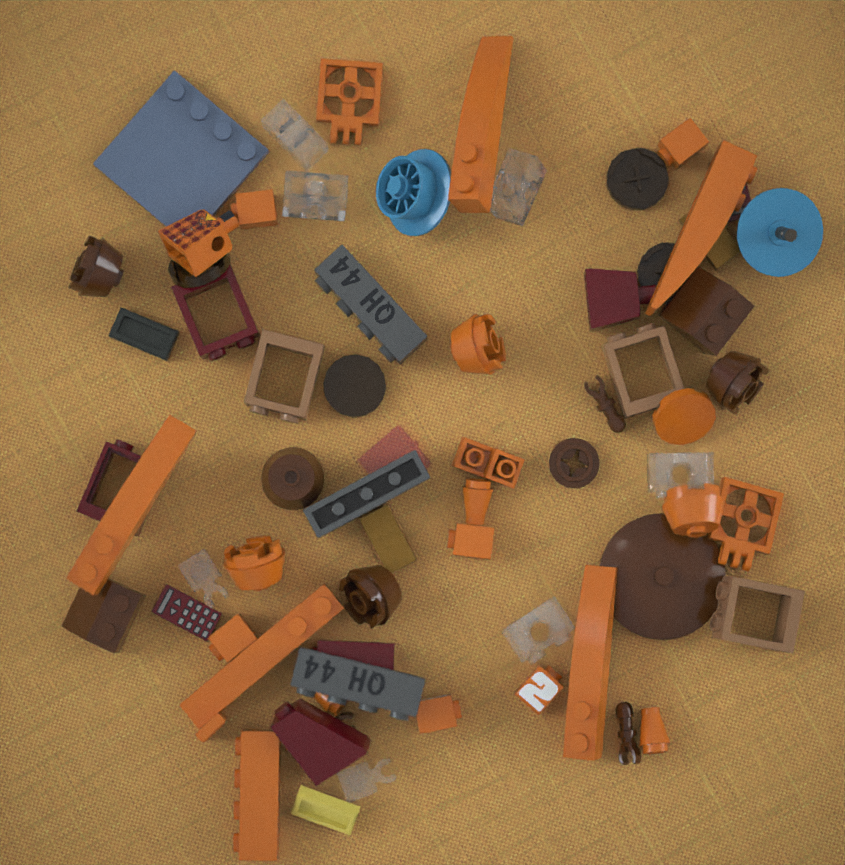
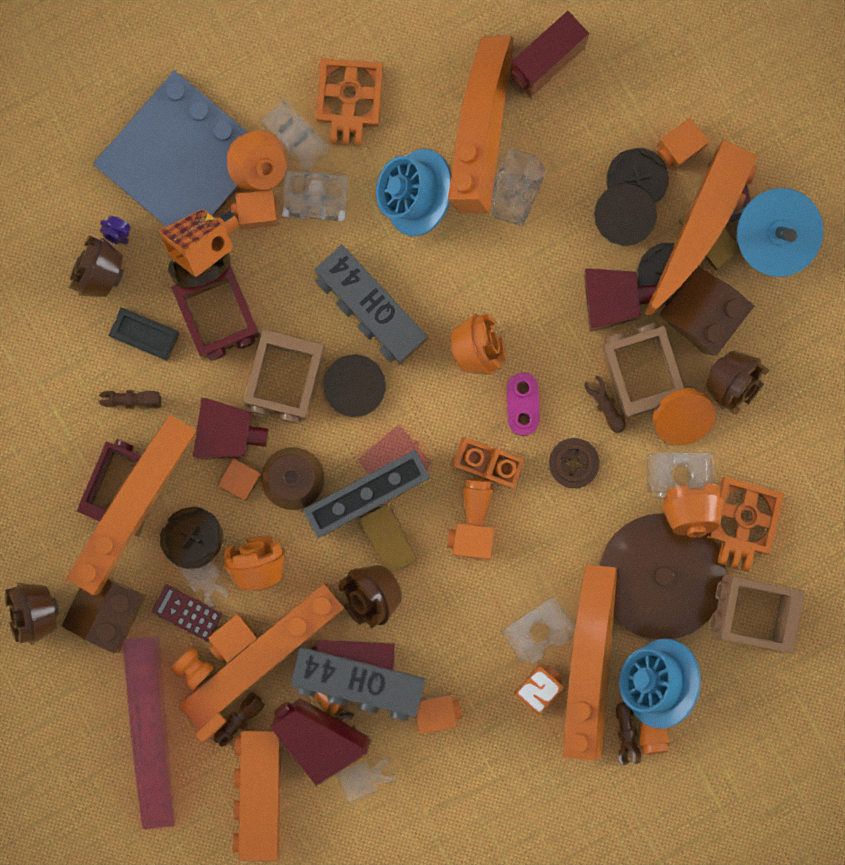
(31, 612): none -> reddish brown cone
(115, 230): none -> dark purple plate
(145, 399): none -> reddish brown piece
(149, 731): none -> clear pink slope
(191, 538): none -> dark brown tile
(194, 669): none -> orange wheel
(225, 432): none -> dark red torso
(239, 479): none -> orange tile
(250, 707): none -> reddish brown piece
(256, 161): none -> orange cone
(325, 810): light yellow tile -> none
(522, 404): none -> dark pink plate
(548, 54): none -> dark red brick
(625, 214): none -> dark brown tile
(661, 683): none -> dark azure piece

